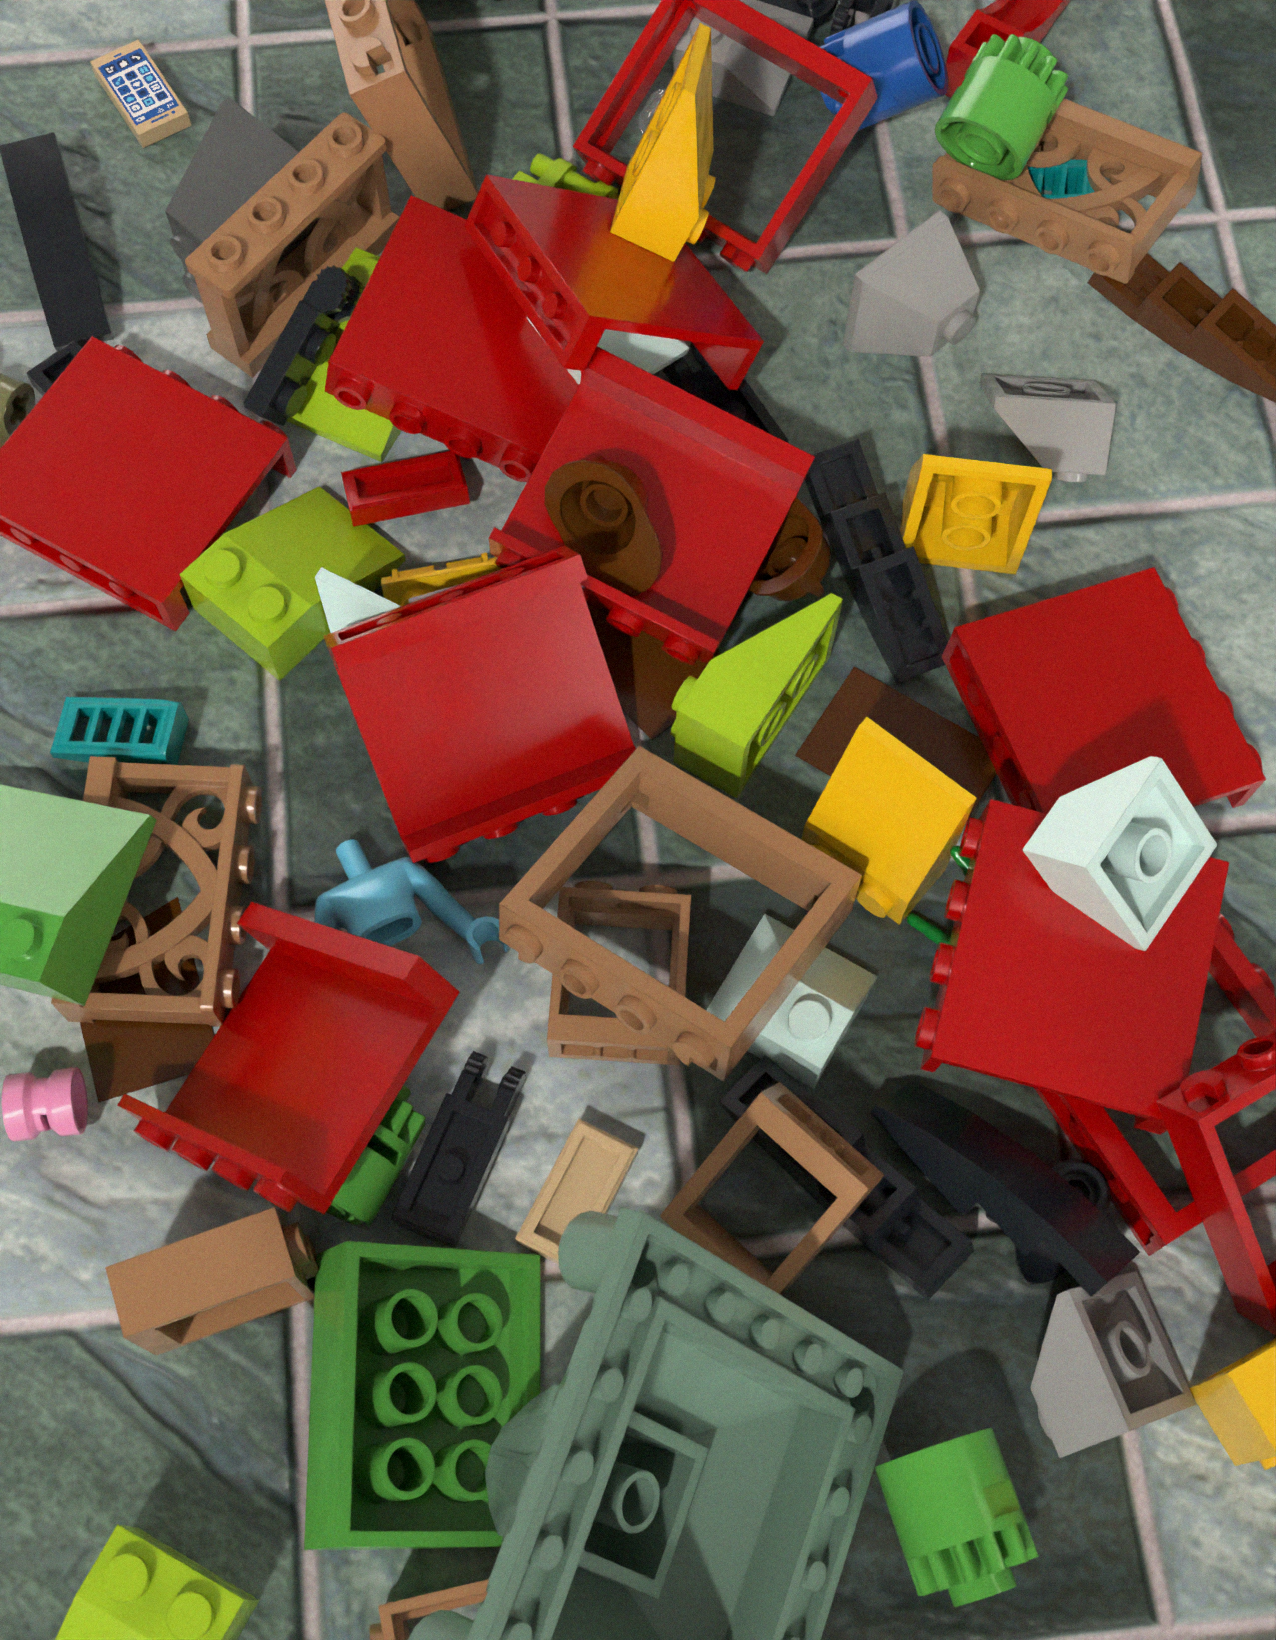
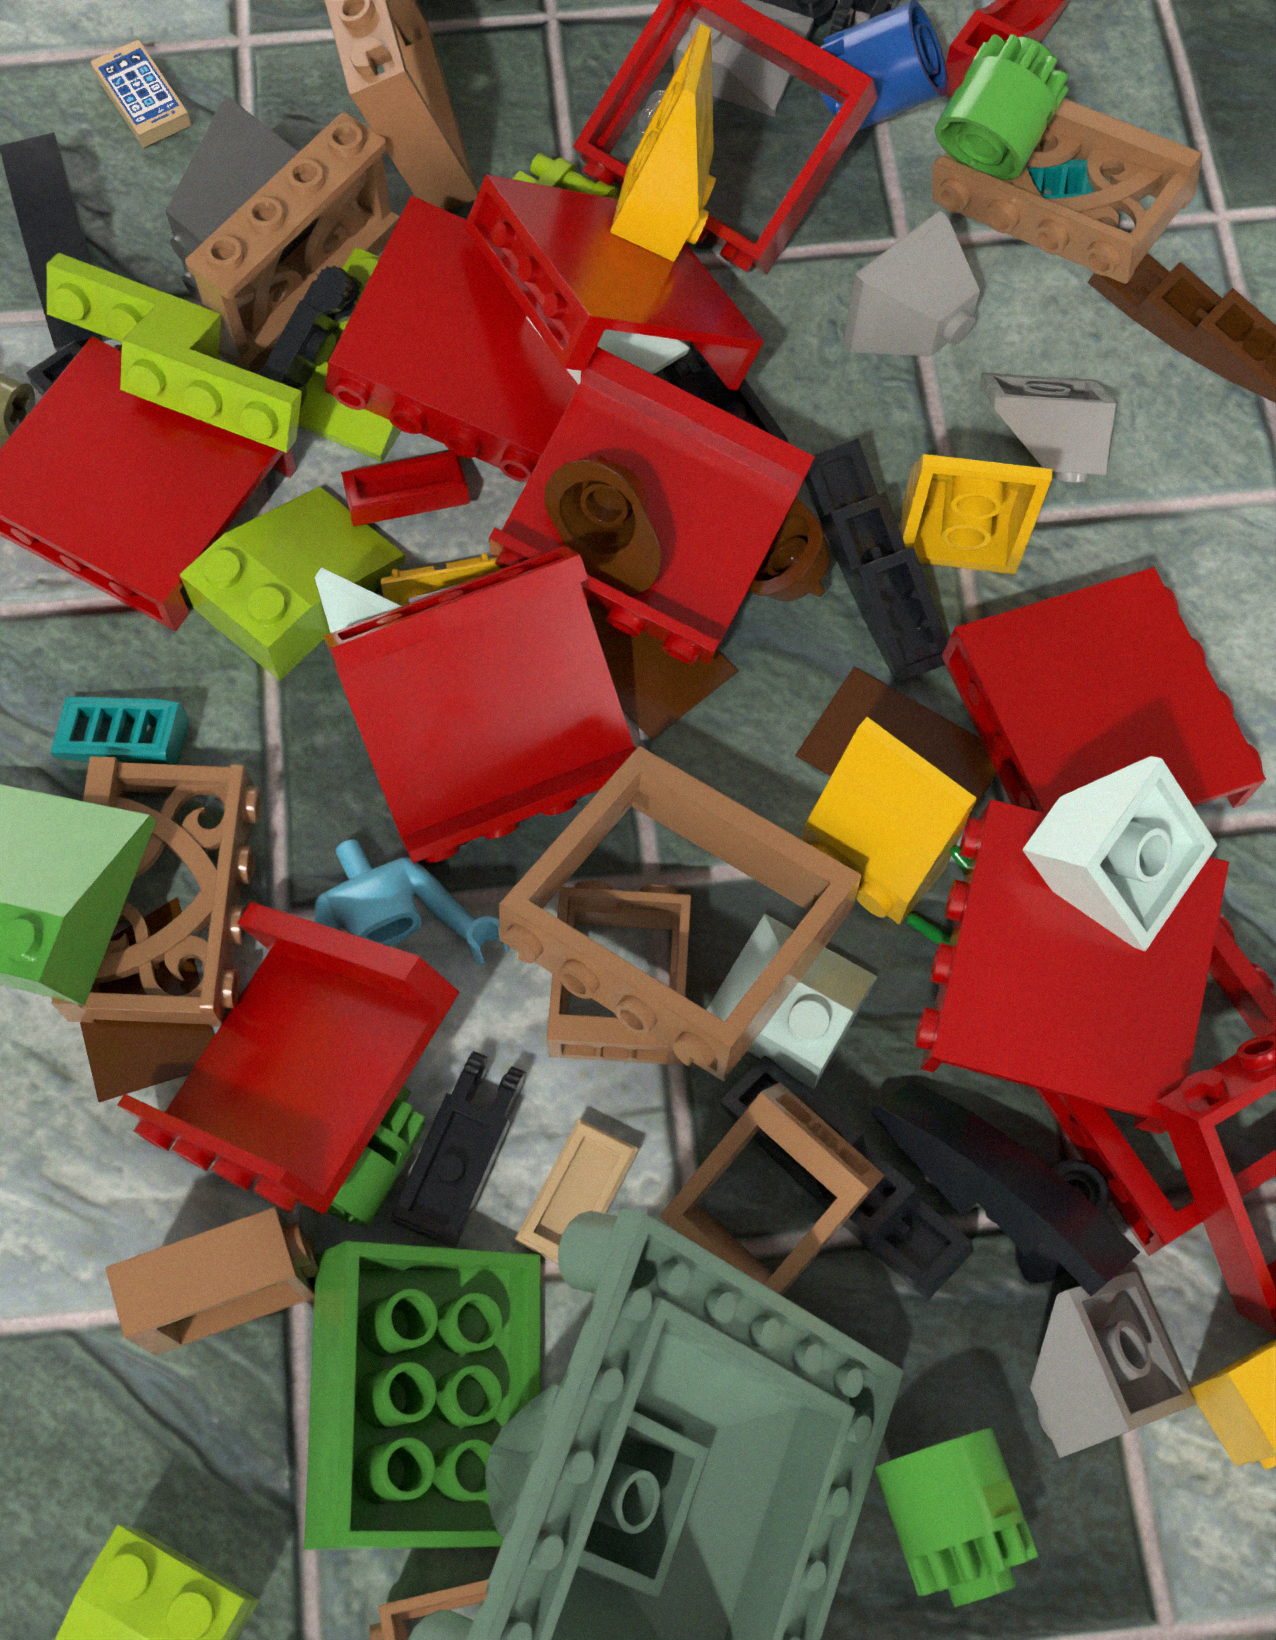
(44, 1104): bright pink wheel -> none
(172, 352): none -> lime bracket
(749, 695): lime slope -> none

